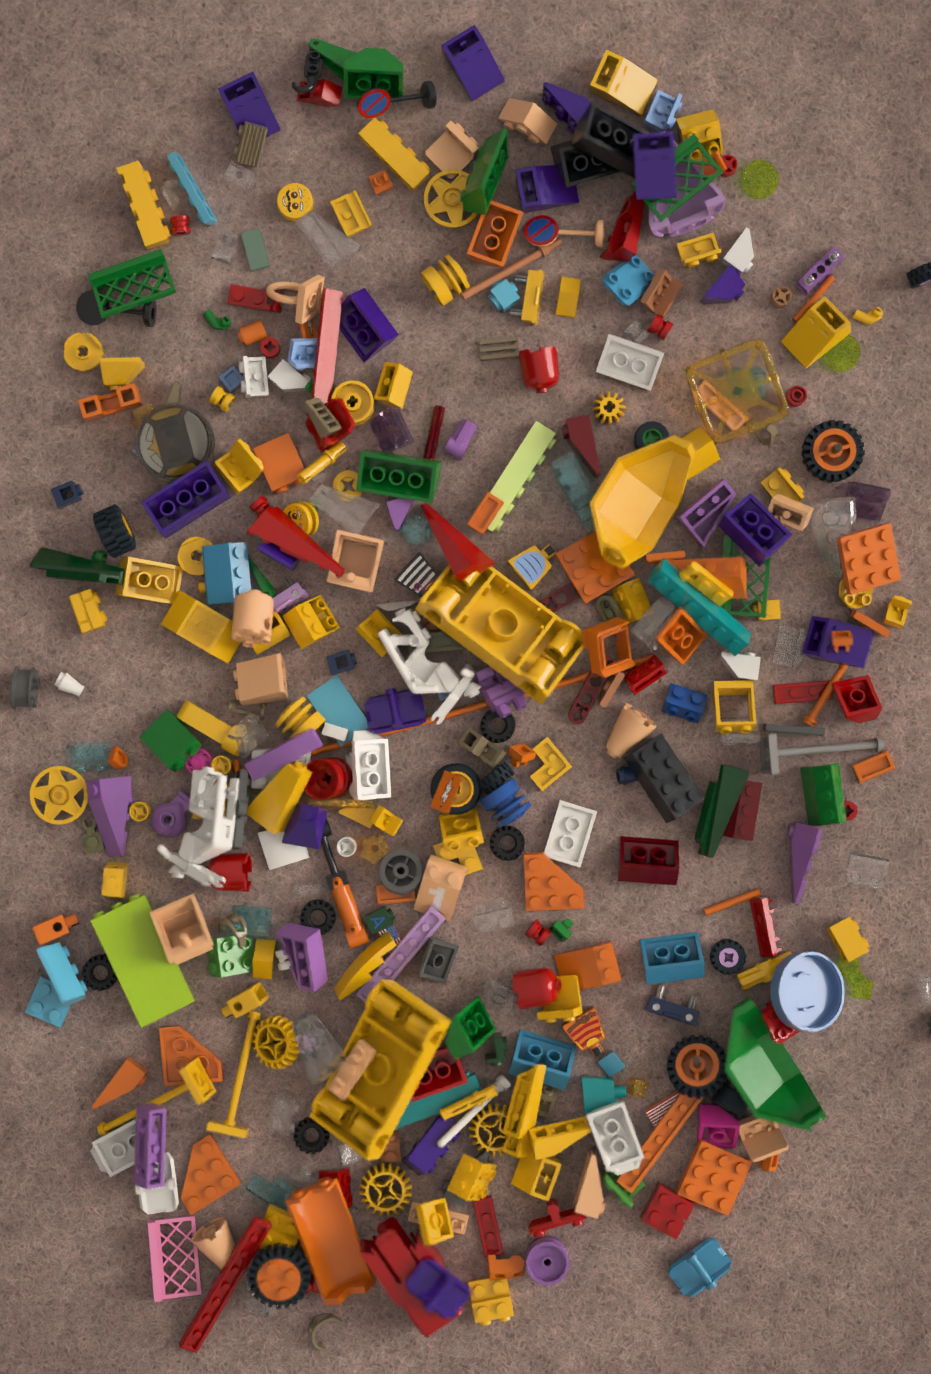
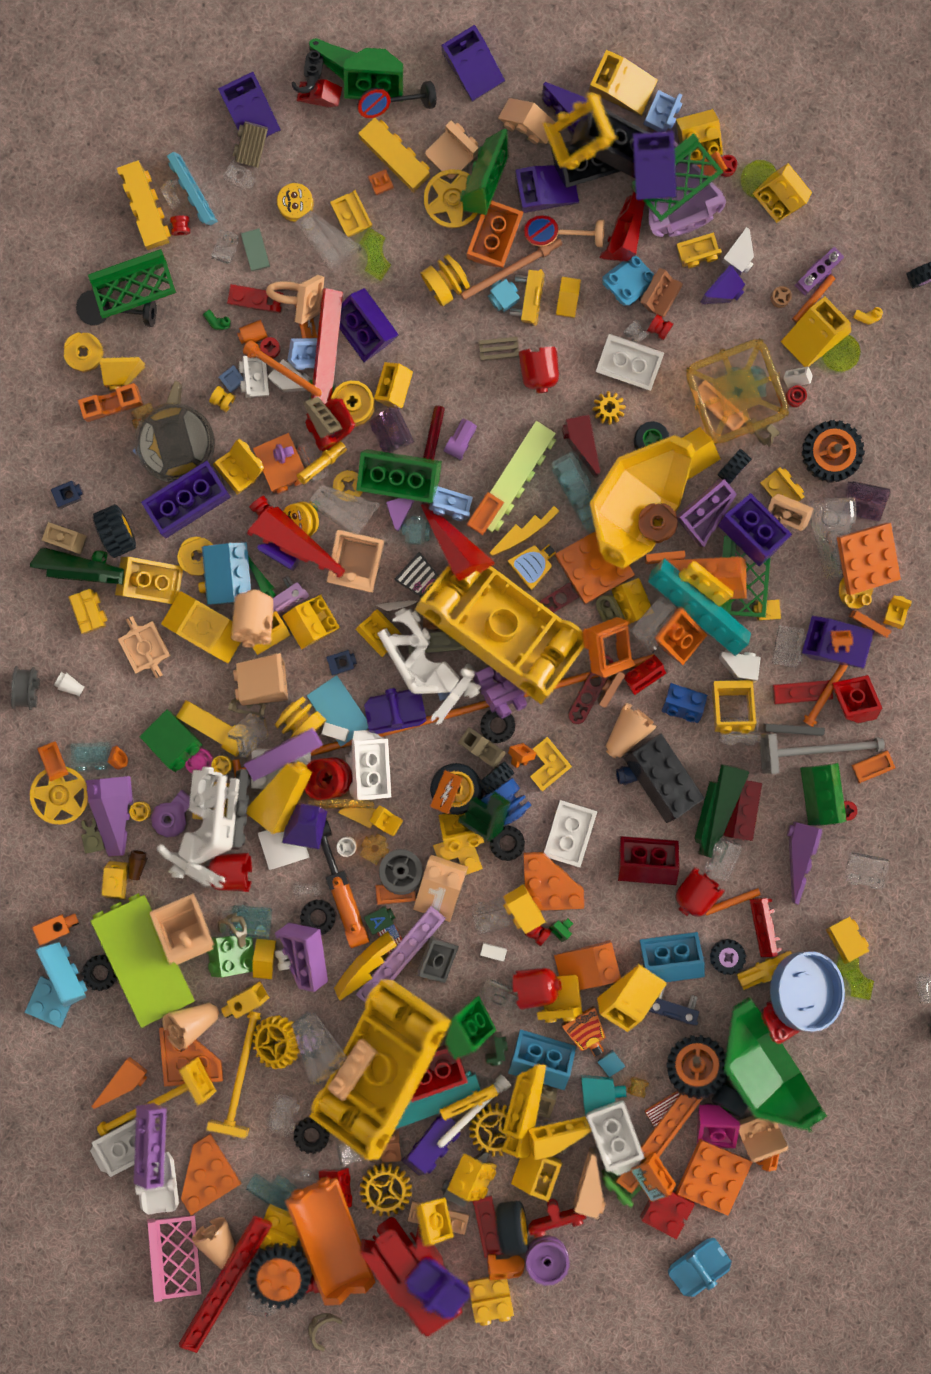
(52, 761): none -> orange tile
(64, 538): none -> tan plate
(136, 864): none -> reddish brown cone
(144, 647): none -> light nougat plate
(189, 1024): none -> light nougat cone
(252, 349): none -> orange piece
(282, 453): none -> medium lavender plate
(373, 245): none -> clear neon green tile
(451, 504): none -> light blue bracket
(486, 819): none -> dark green panel
(493, 952): none -> white piece
(512, 1228): none -> black wheel
(518, 535): none -> yellow slope
(523, 909): none -> yellow piece
(565, 119): none -> yellow window
(630, 998): none -> yellow slope
(654, 1178): none -> orange panel
(658, 533): none -> dark orange plate
(697, 894): none -> red cylinder
(723, 860): none -> clear bracket
(734, 466): none -> black wheel
(782, 193): none -> yellow slope
(798, 377): none -> white piece

